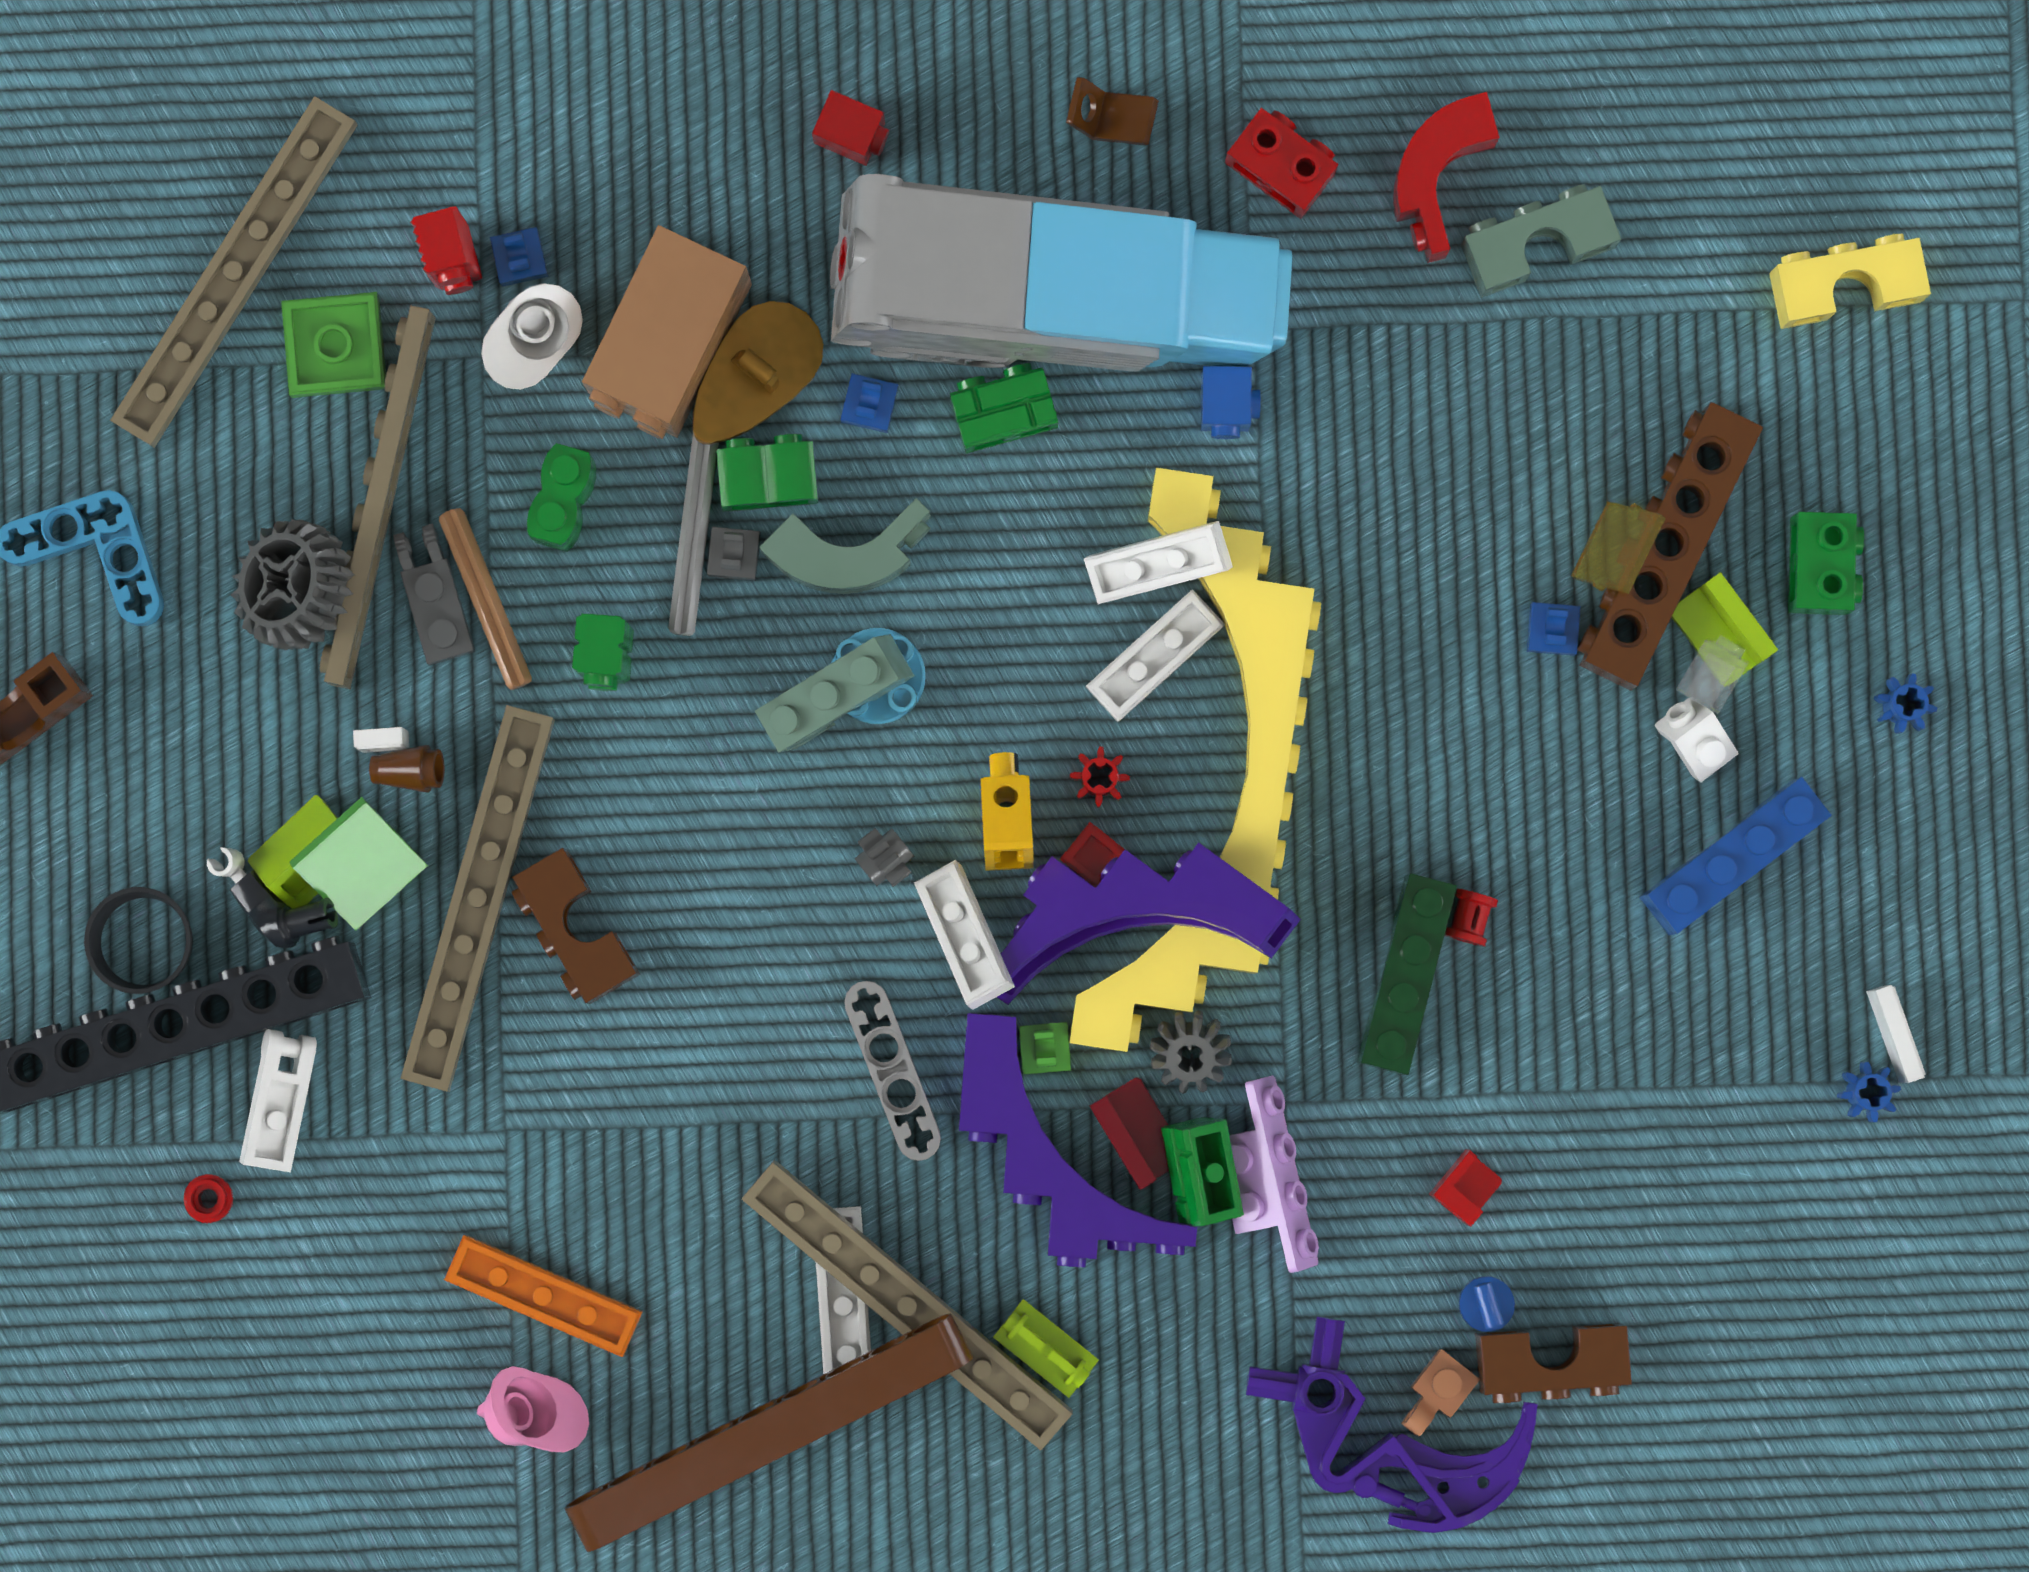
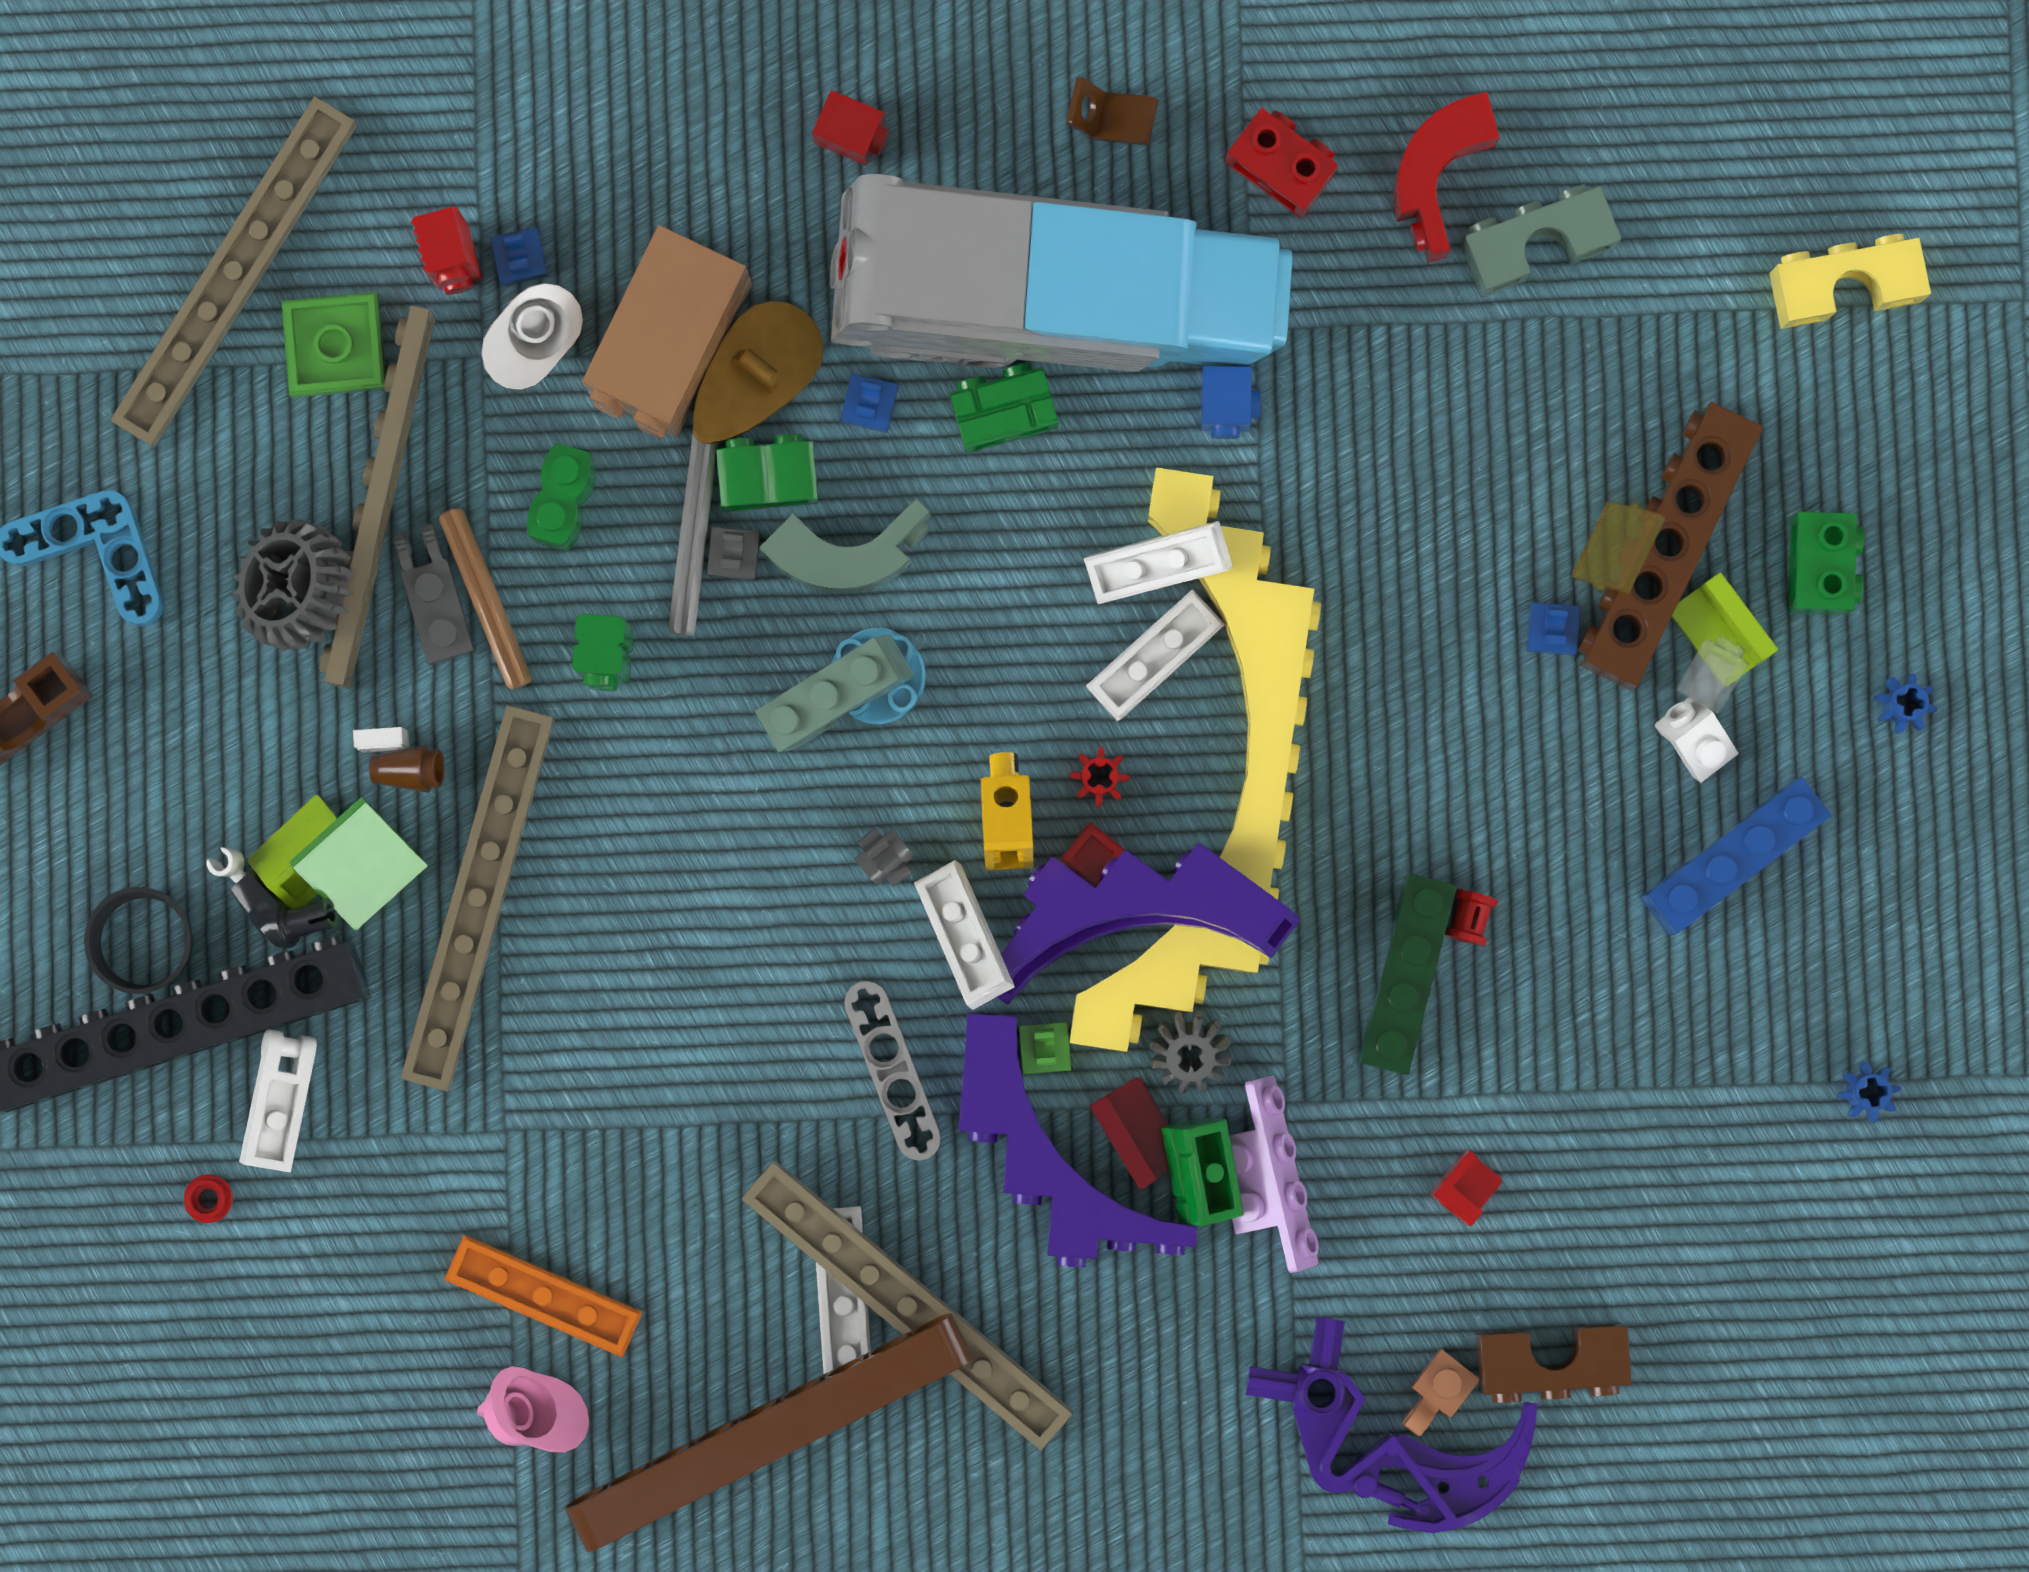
(549, 892): reddish brown arch -> none
(1046, 1348): lime hinge -> none
(1486, 1303): blue piece -> none
(1896, 1034): white tile -> none

